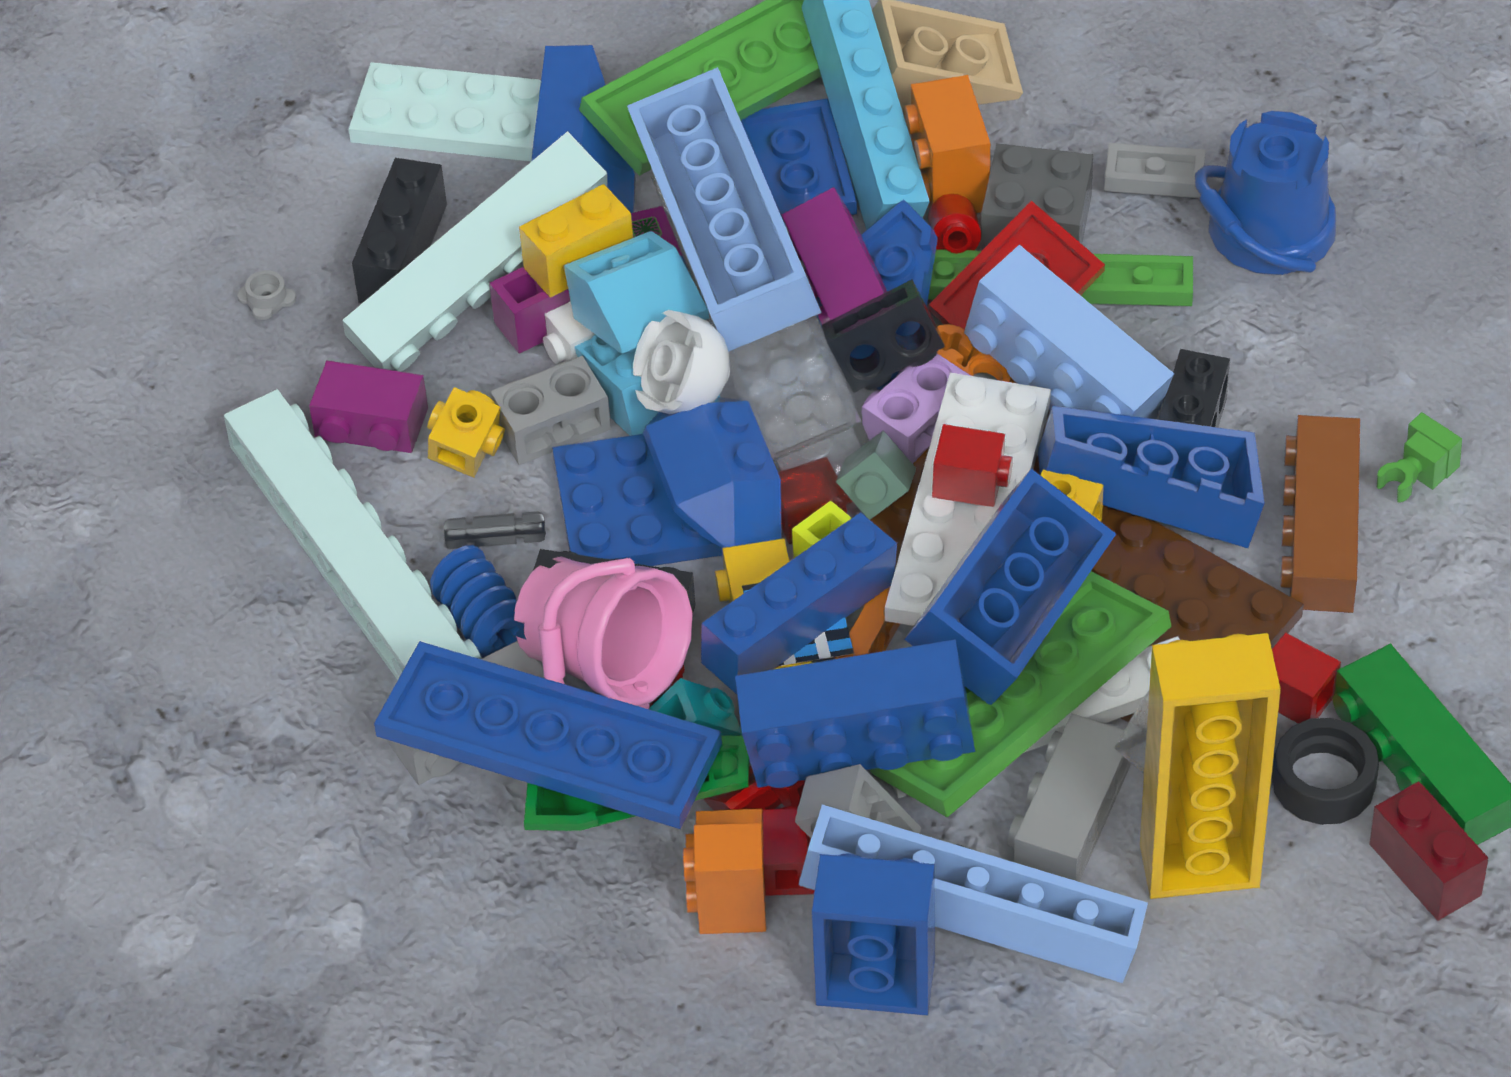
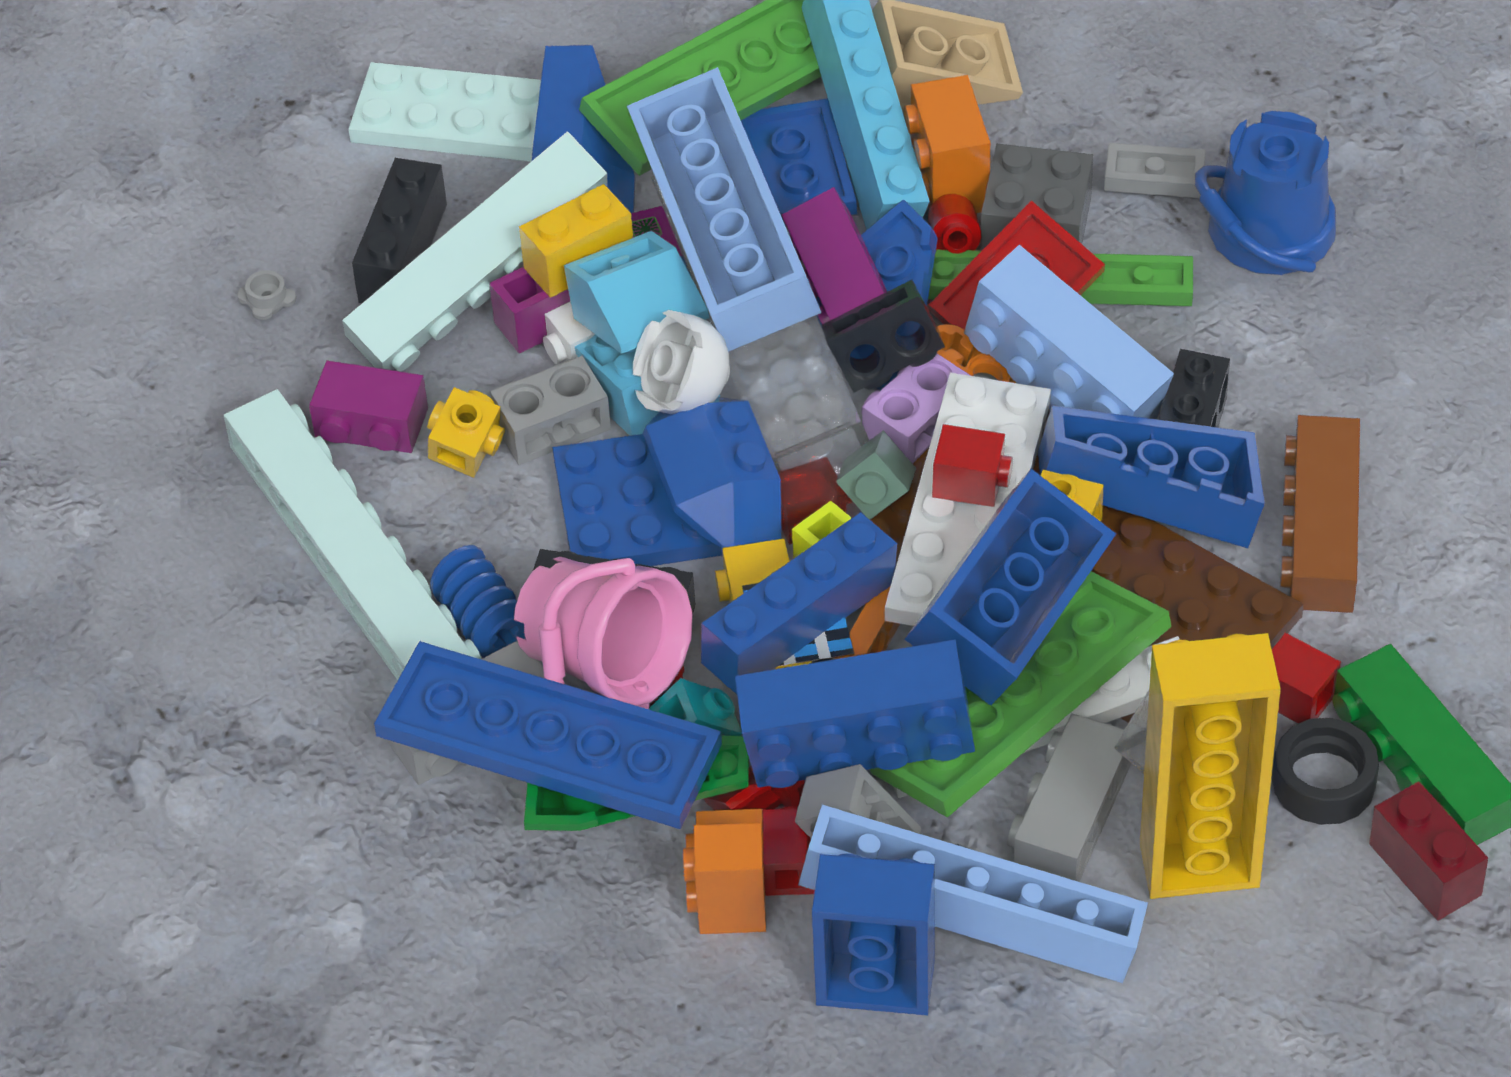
(494, 530): black axle -> none
(1428, 456): bright green piece -> none

